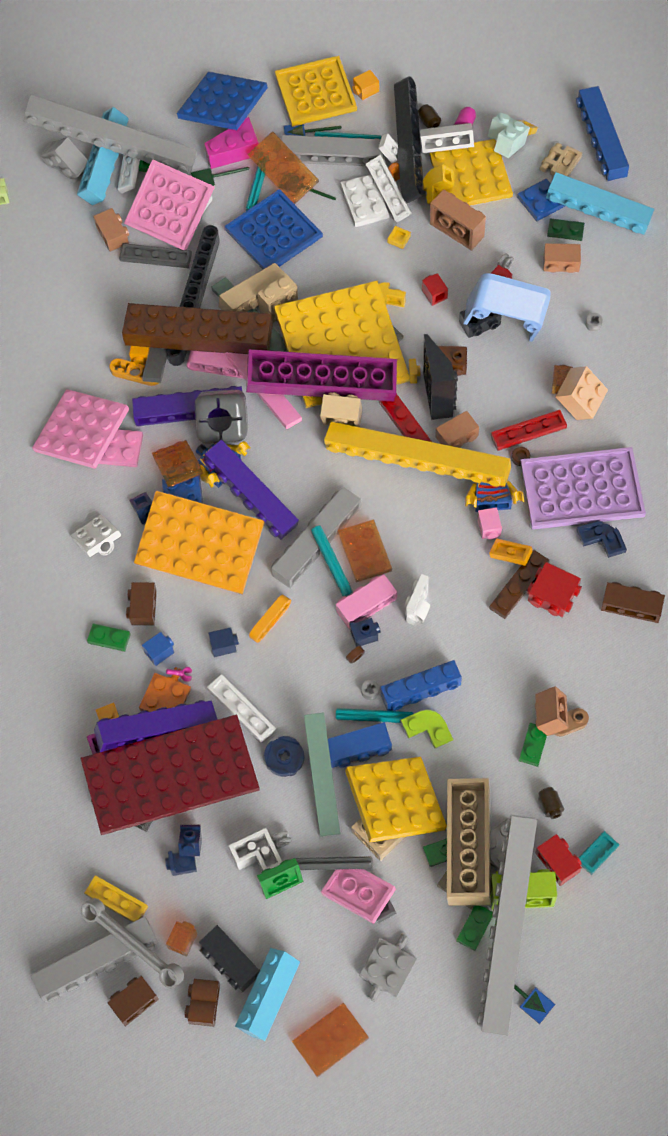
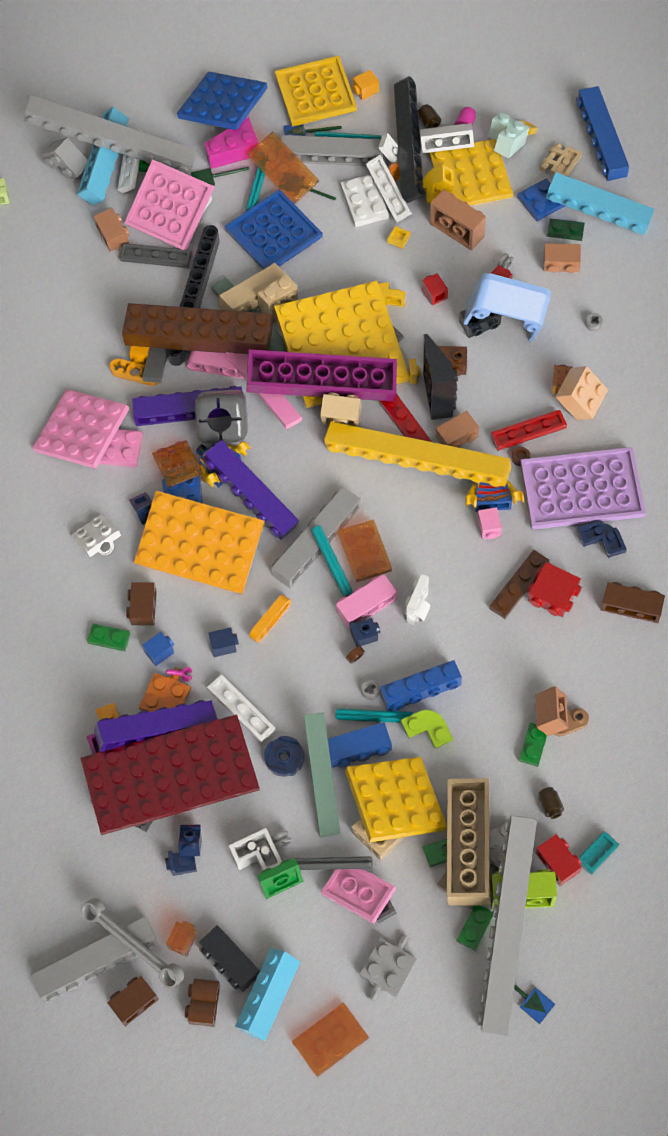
(116, 899): yellow plate -> none
(510, 552): light orange plate -> none

